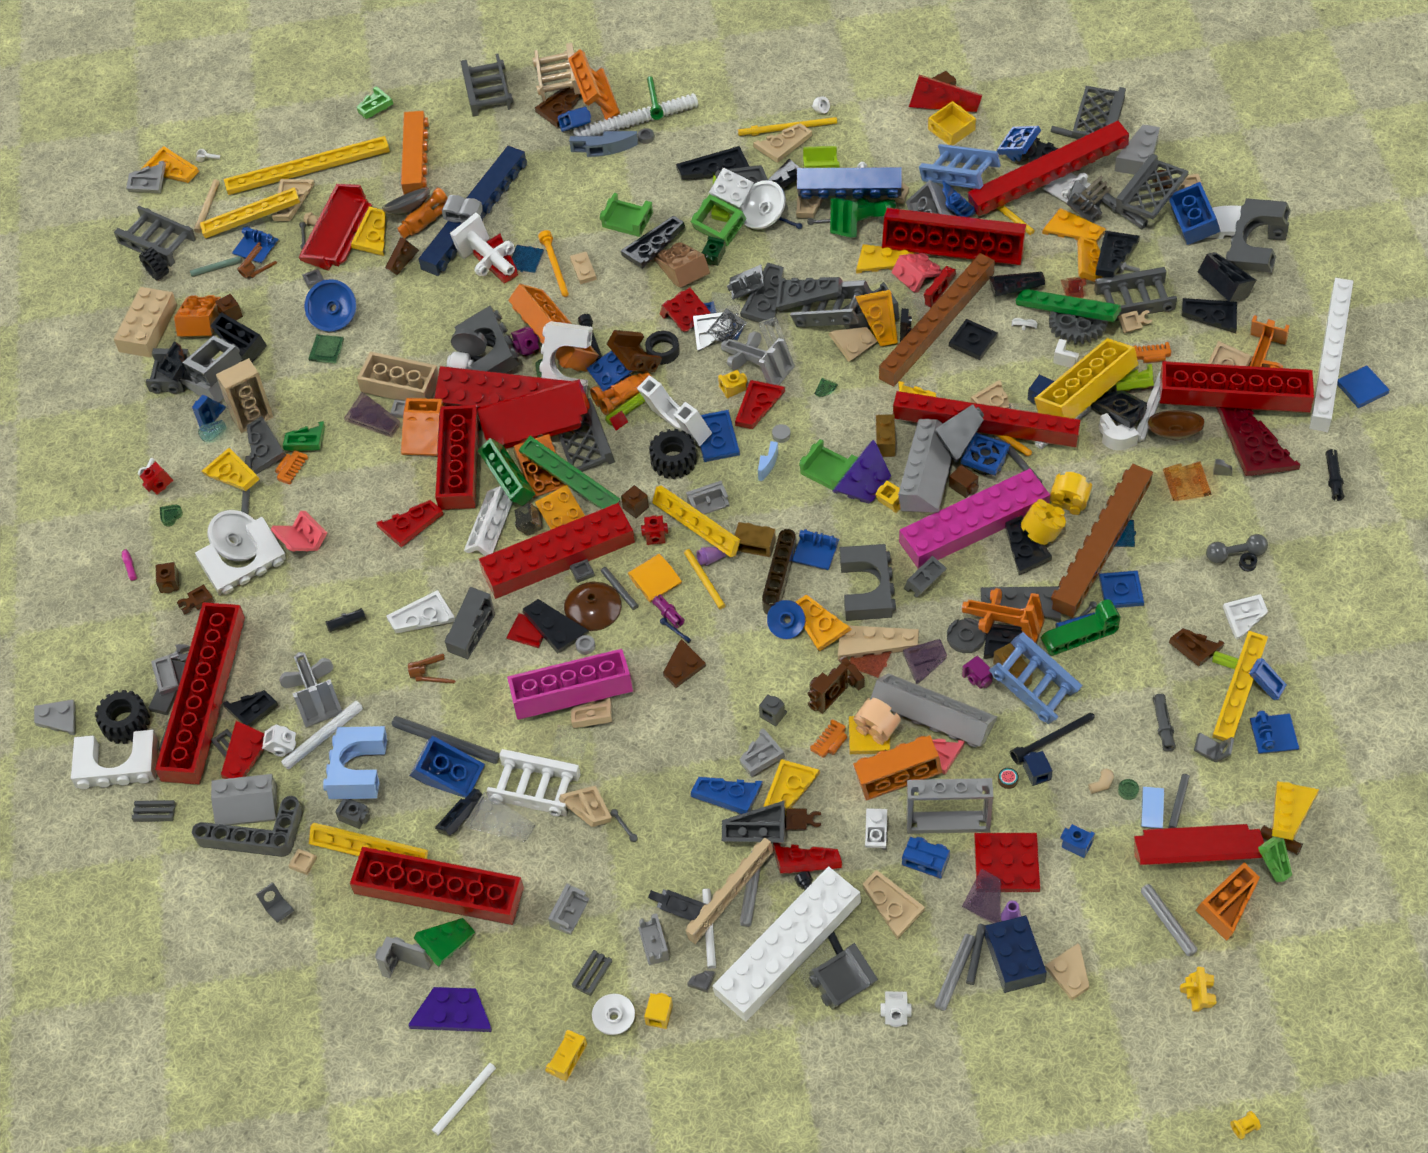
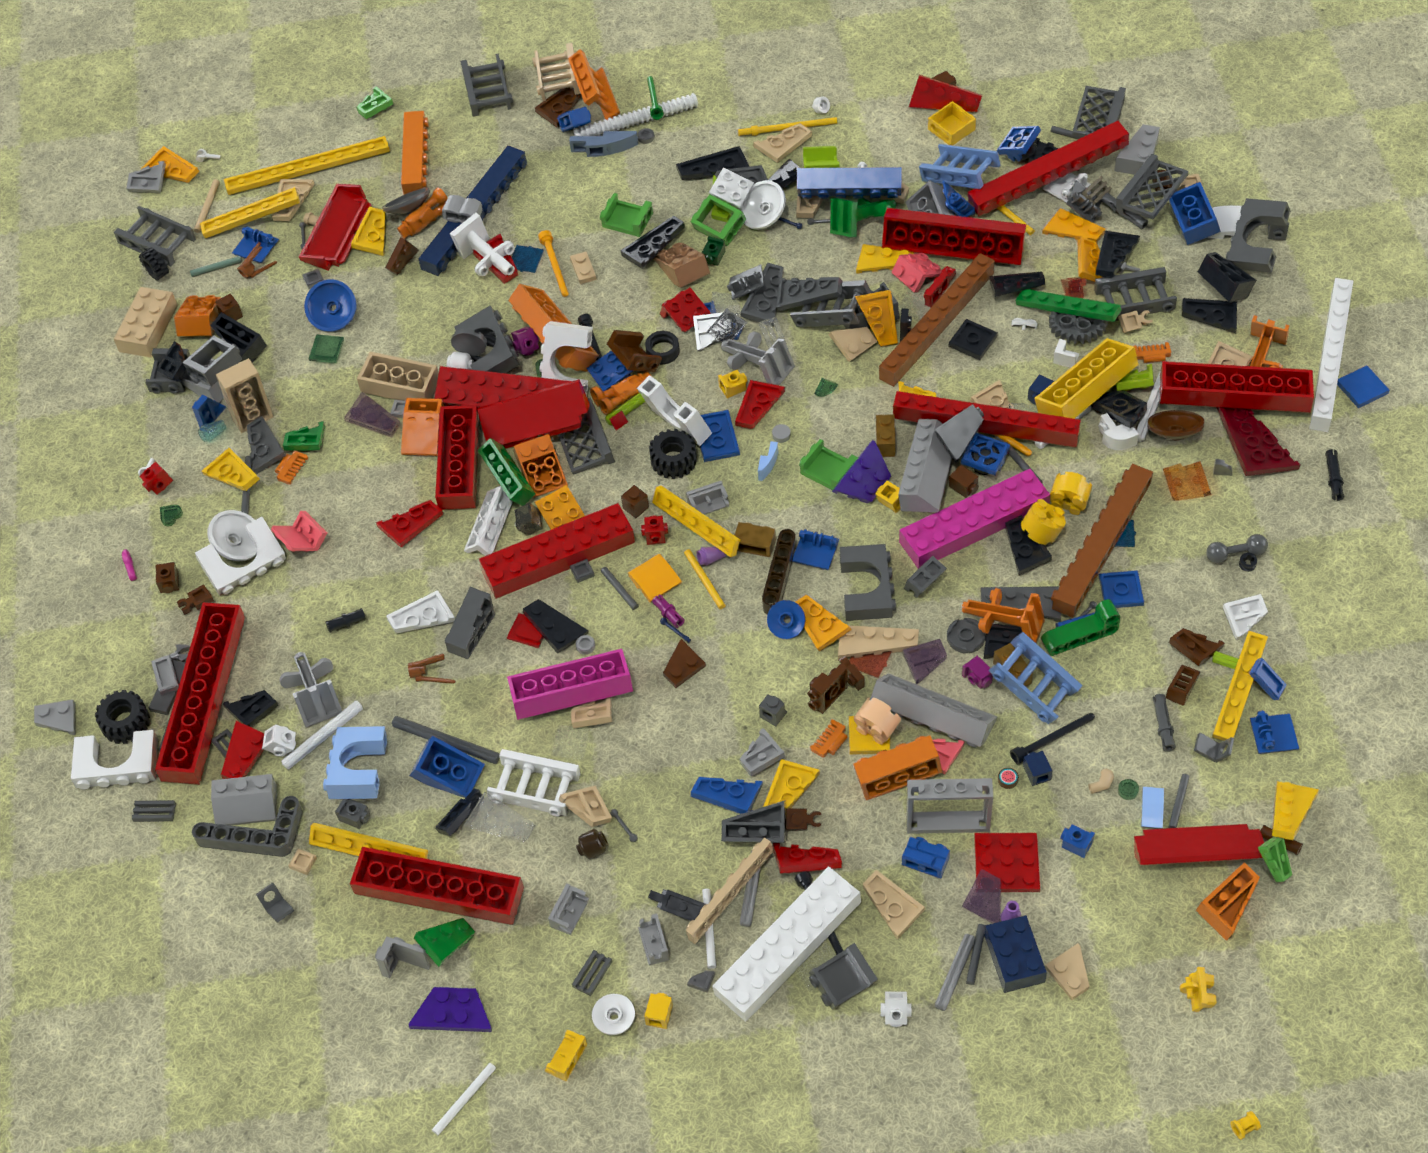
(568, 474): green plate -> none
(592, 844): none -> dark brown head
(594, 613): reddish brown dish -> none
(876, 828): white slope -> none
(1169, 920): light grey axle -> none
(1177, 694): none -> reddish brown slope

